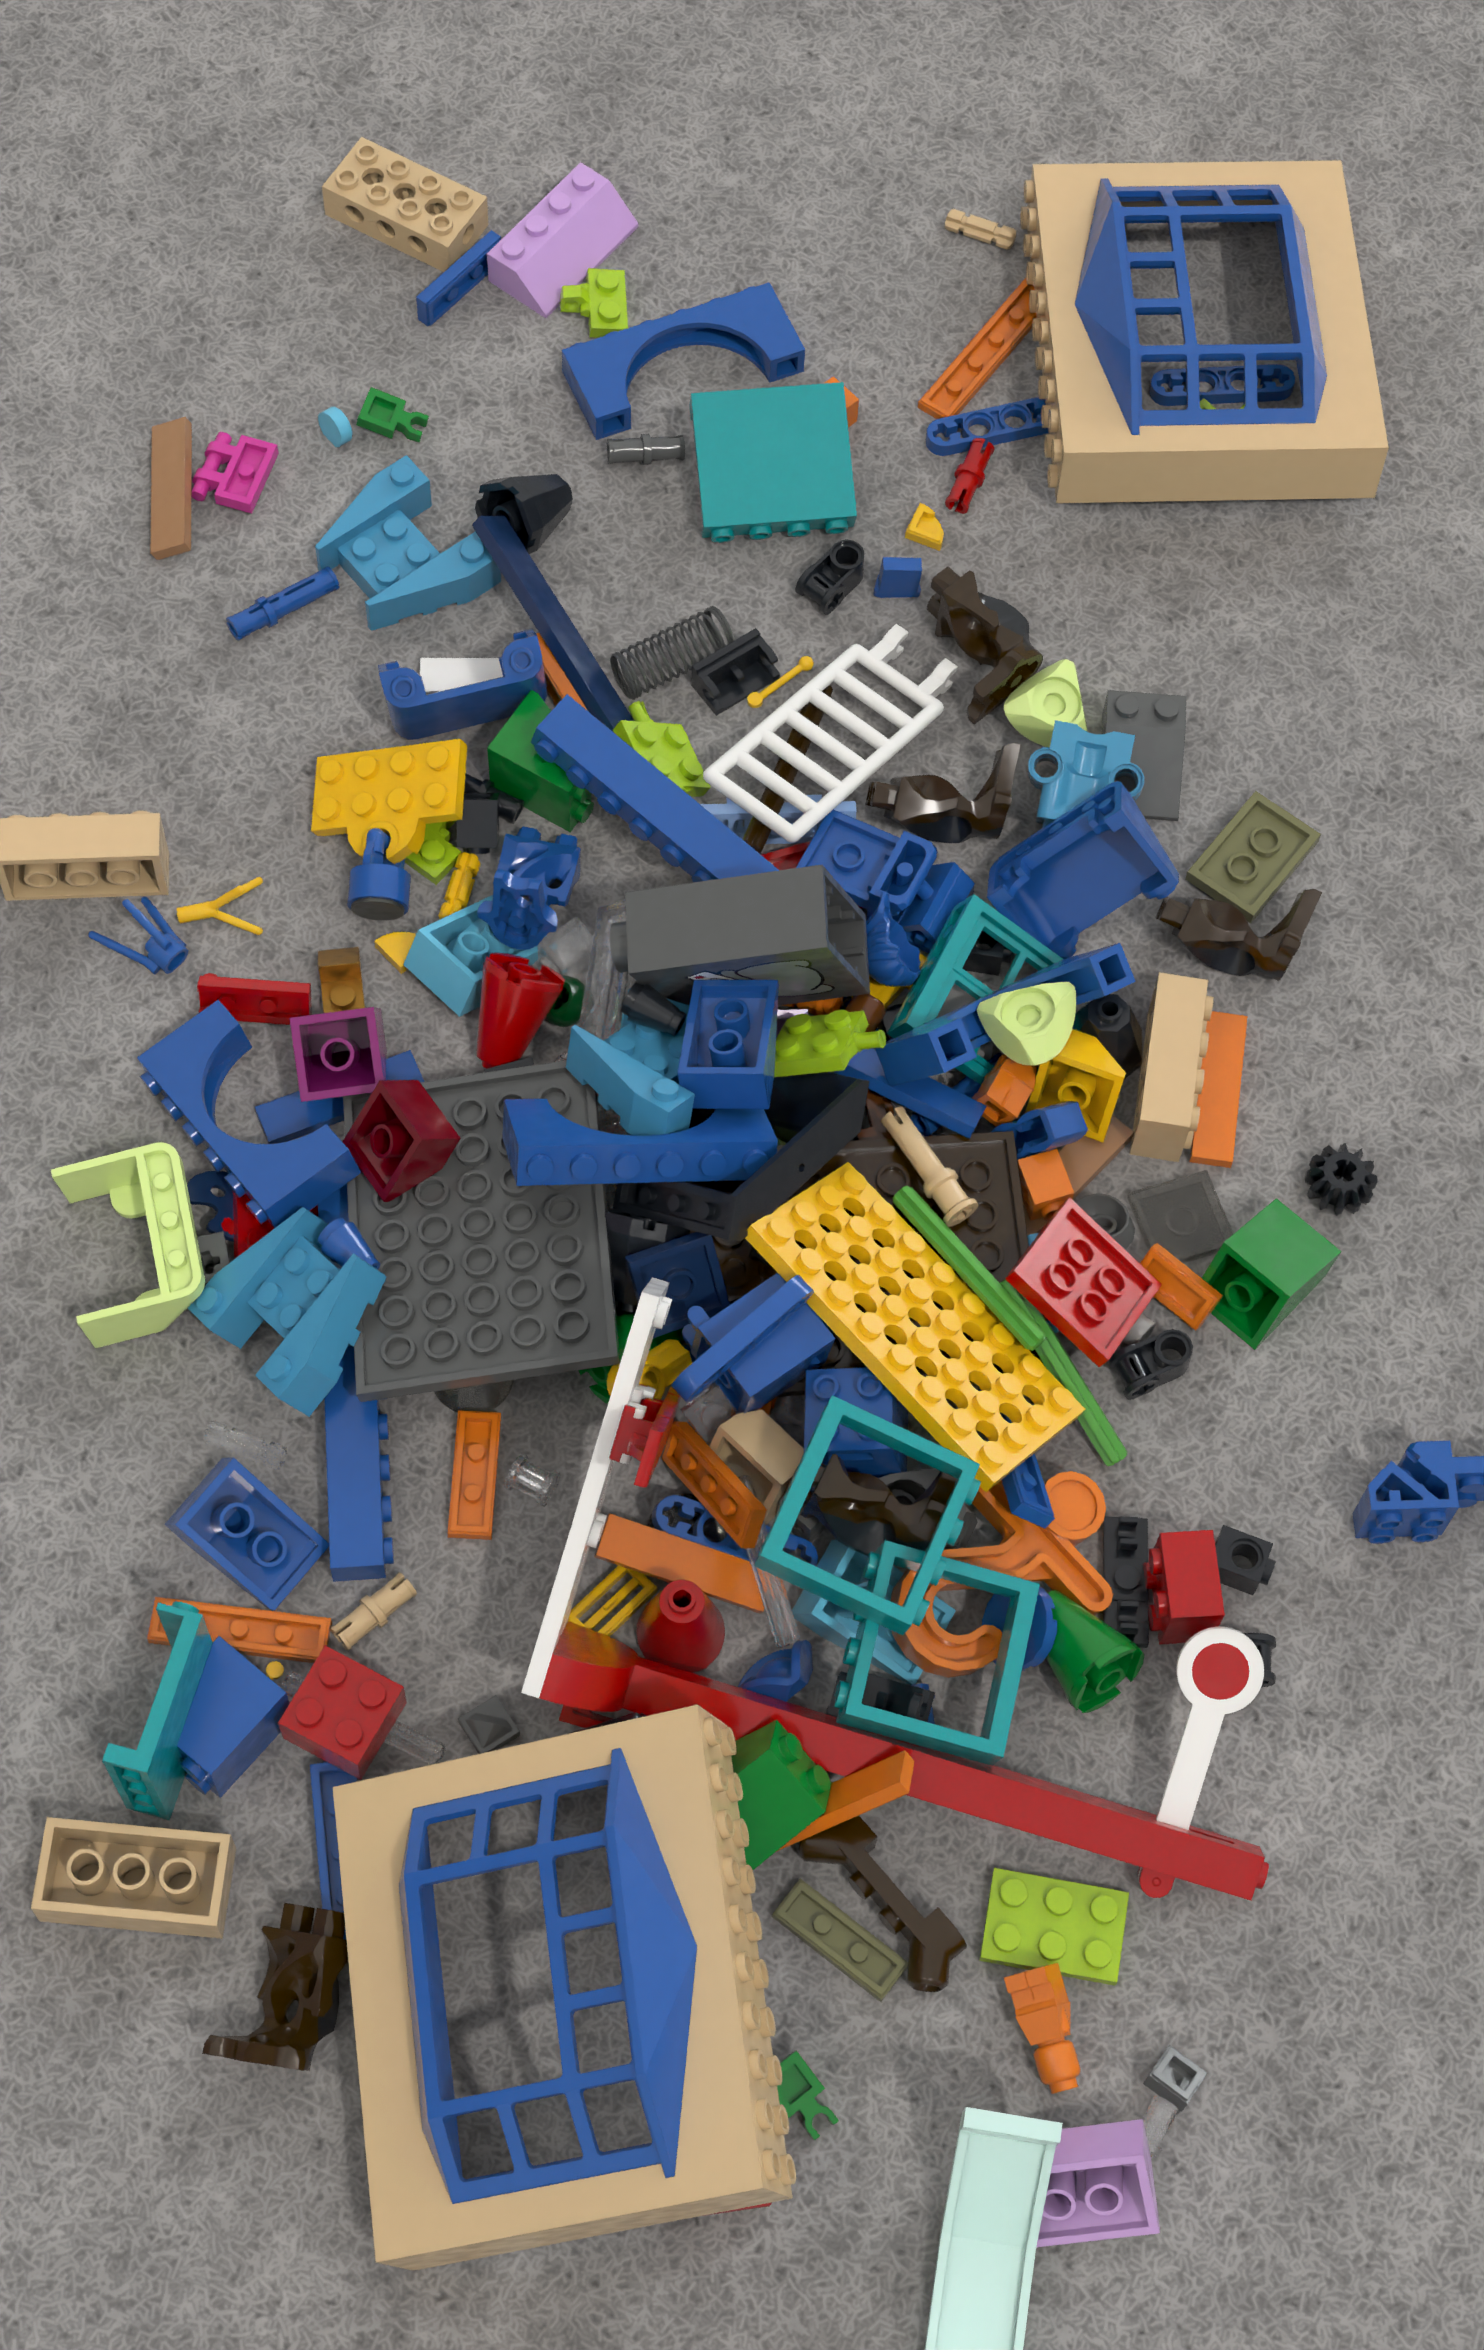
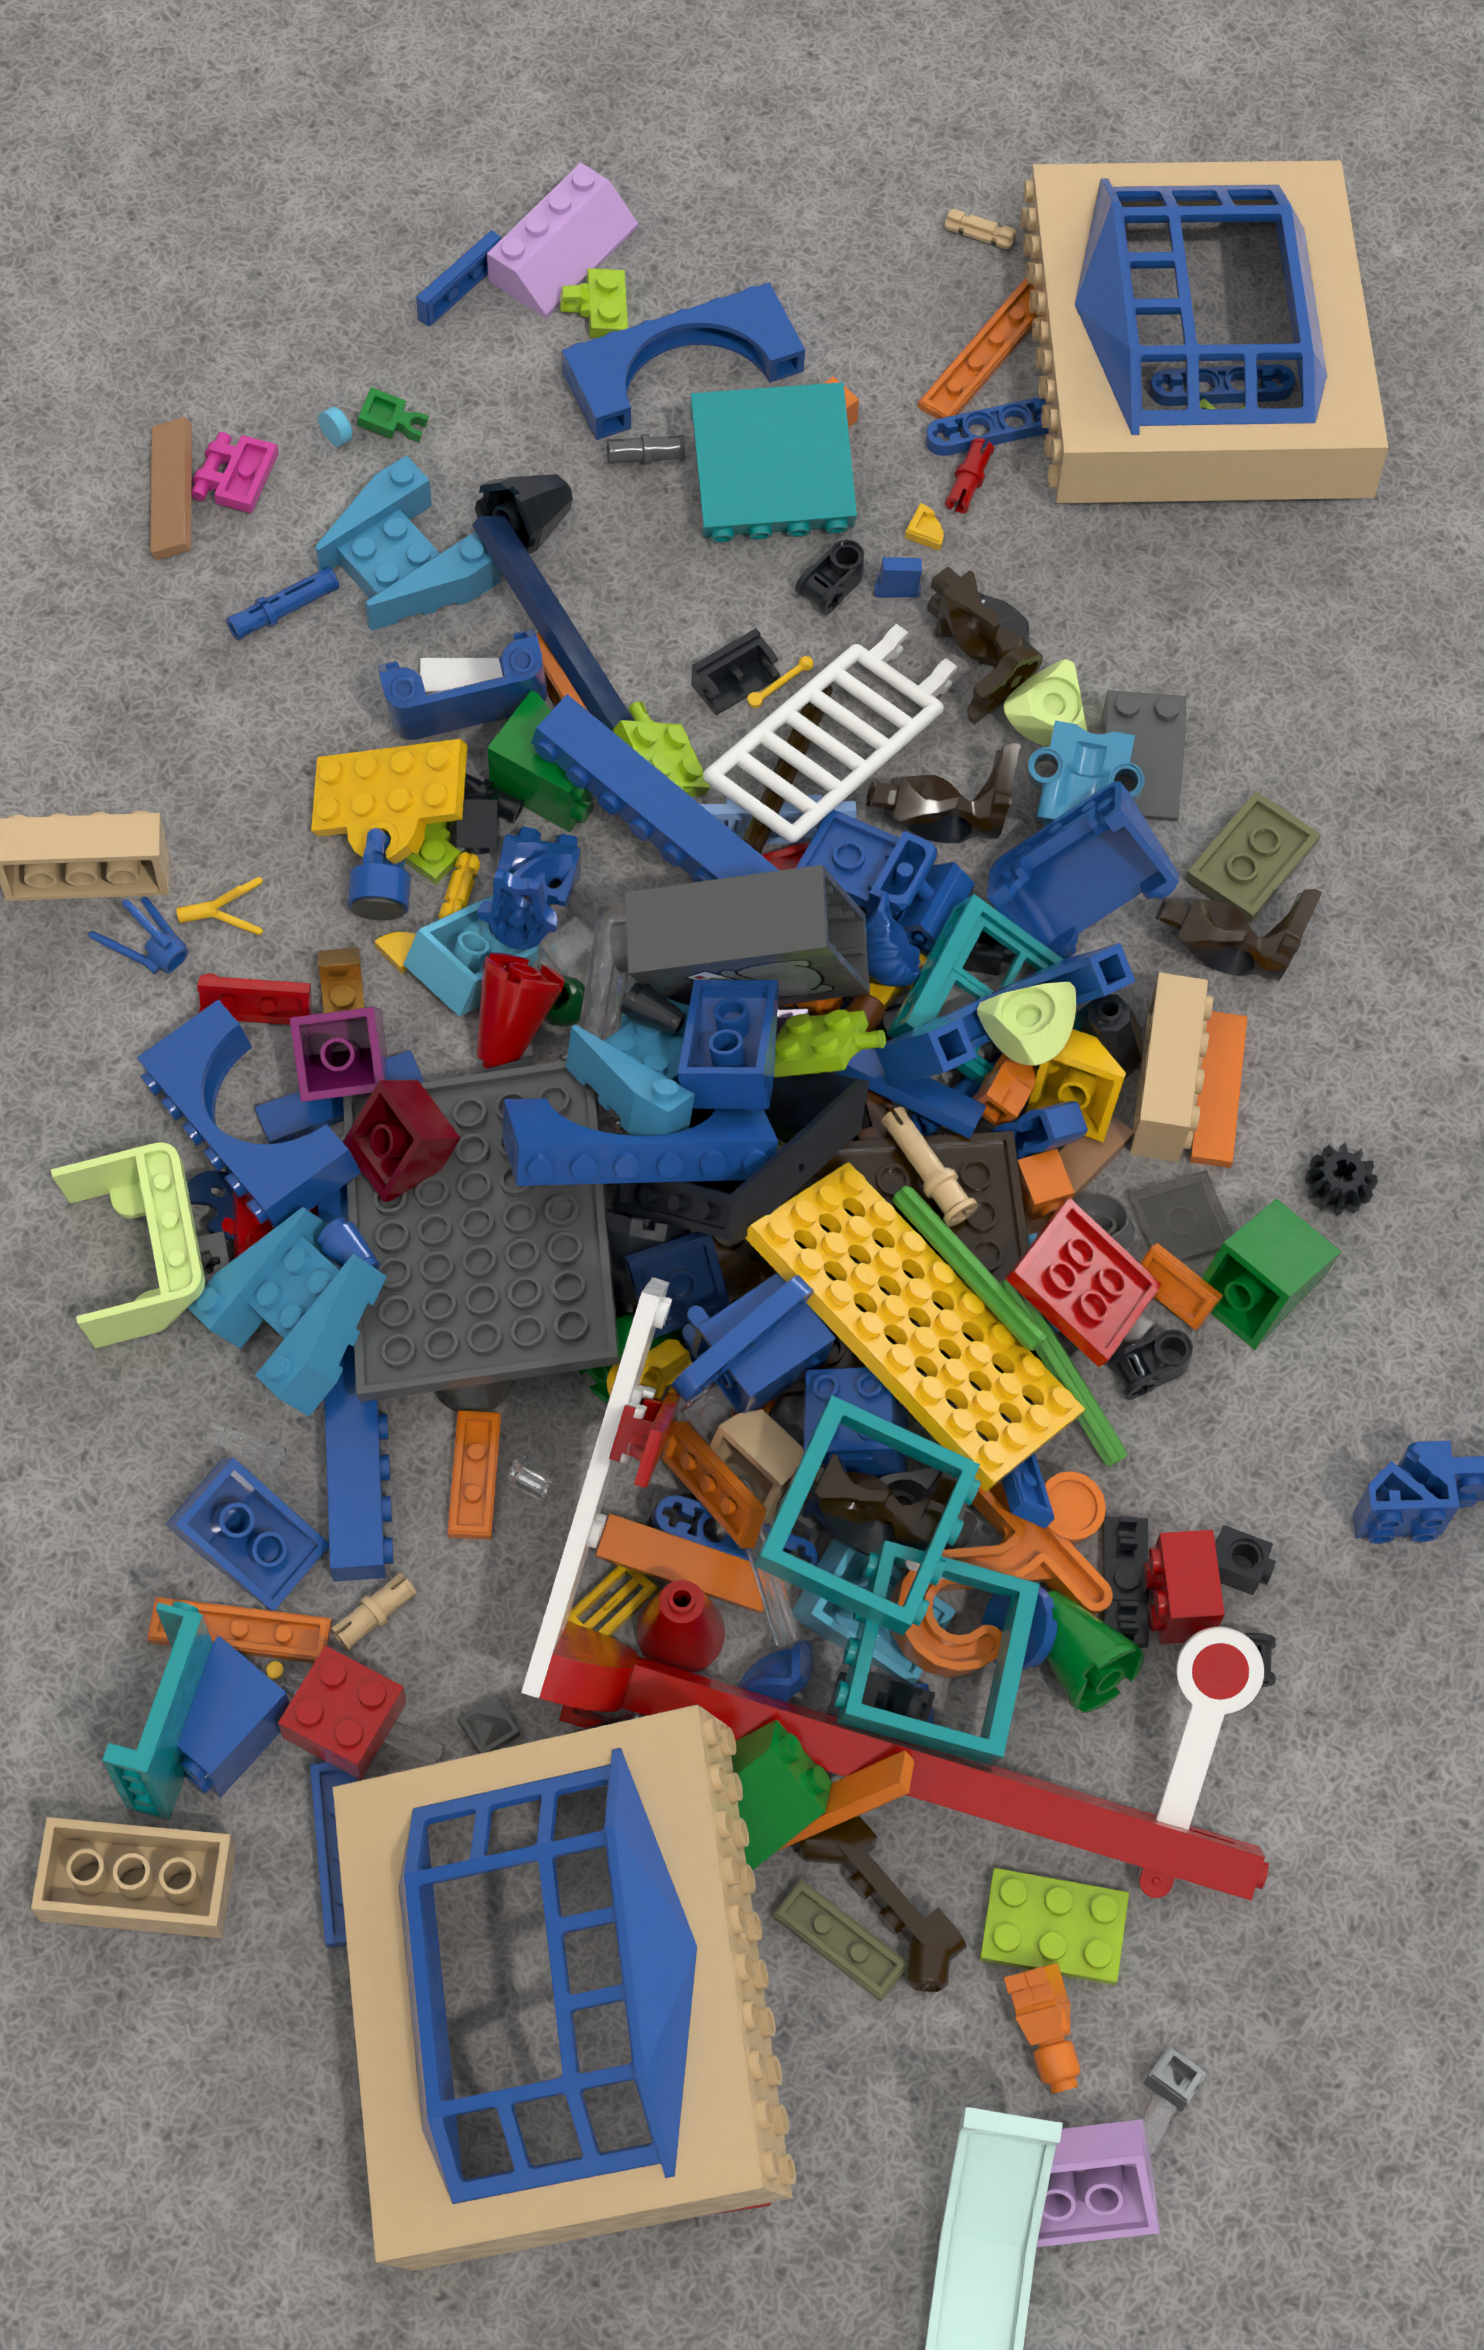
(302, 1970): dark brown hips -> none
(405, 205): tan brick -> none
(626, 664): dark grey piece -> none
(798, 2092): green plate -> none

